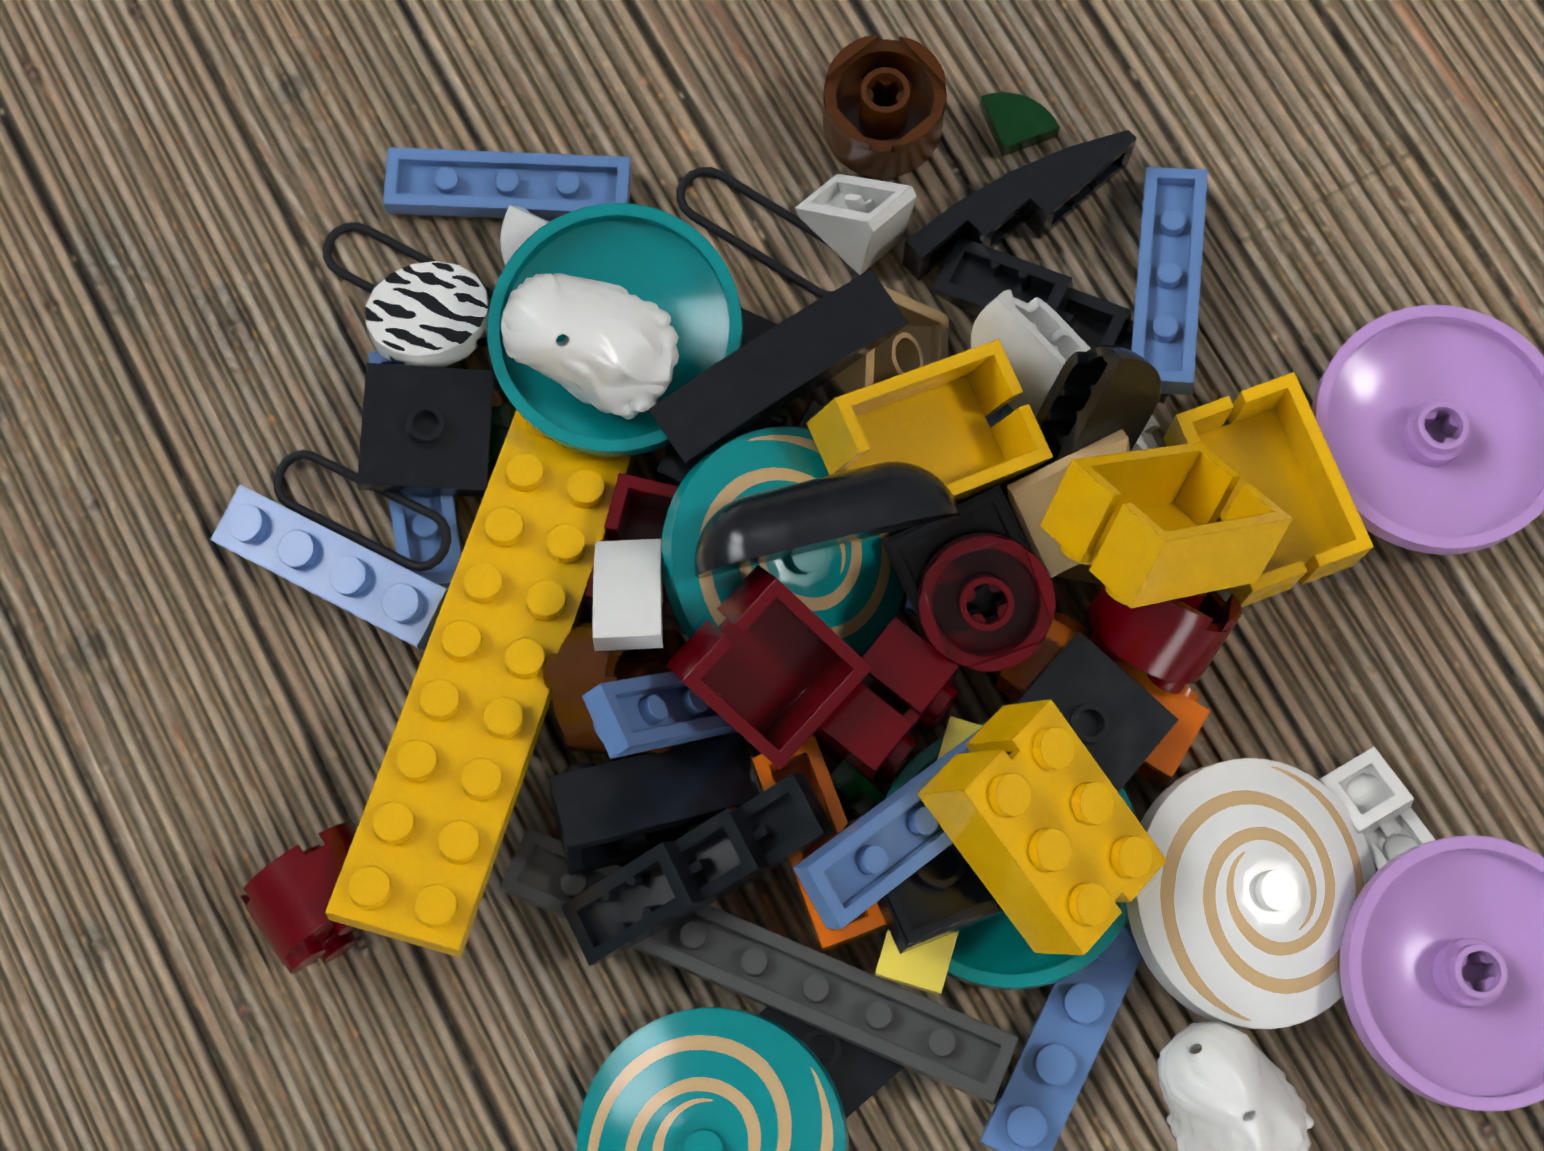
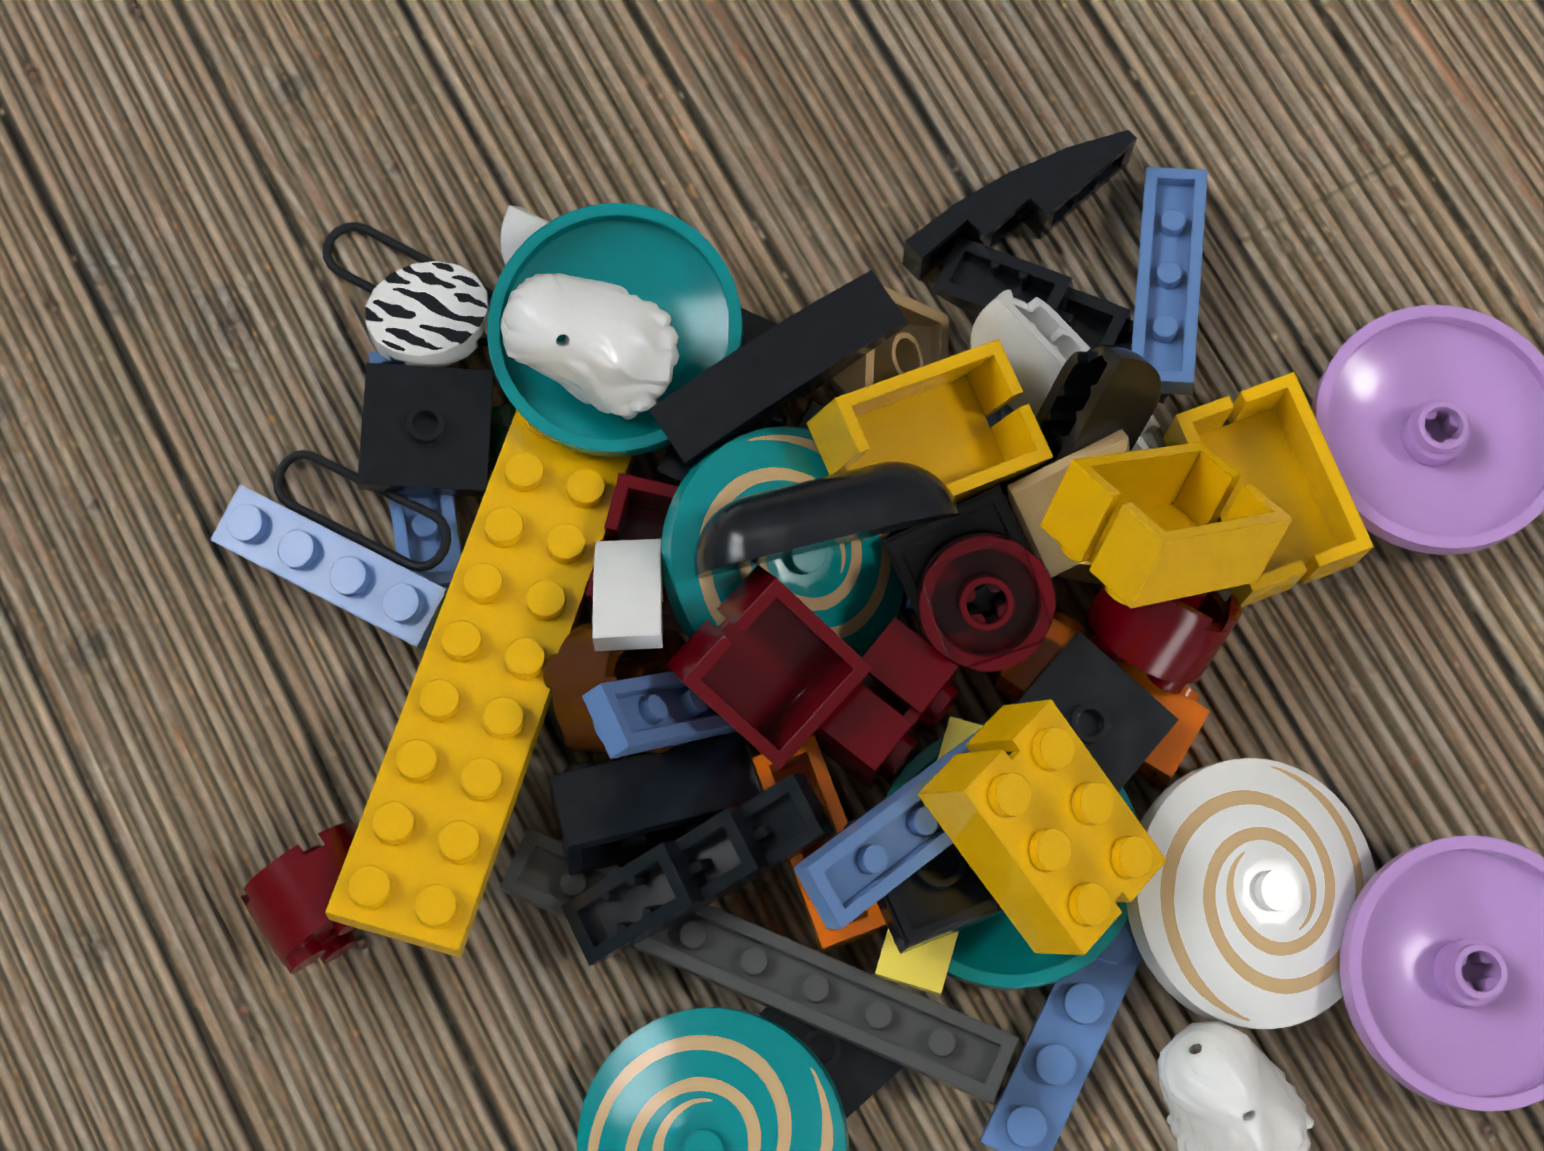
(490, 181): medium blue plate -> none
(740, 244): black piece -> none
(855, 788): dark green tile -> none
(859, 217): white slope -> none
(884, 106): reddish brown brick -> none
(1017, 121): dark green tile -> none
(1378, 806): white slope -> none

